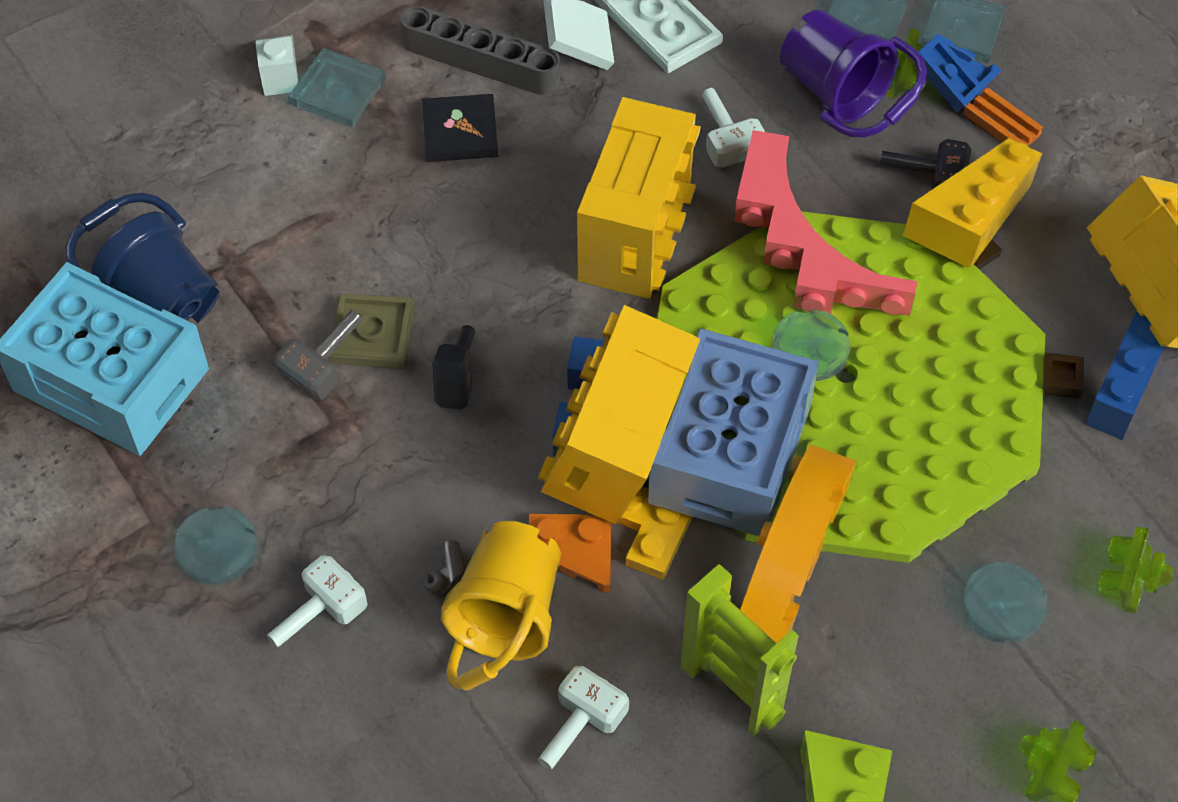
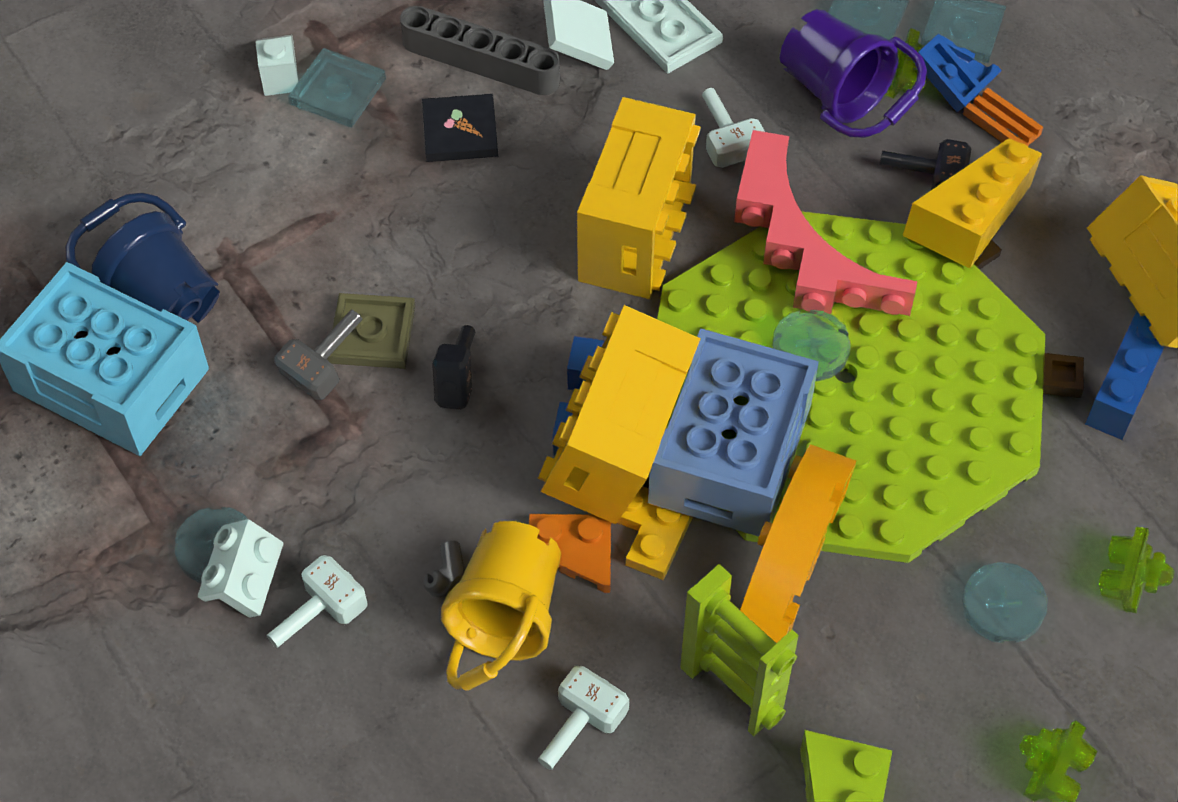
(241, 567): none -> light aqua bracket

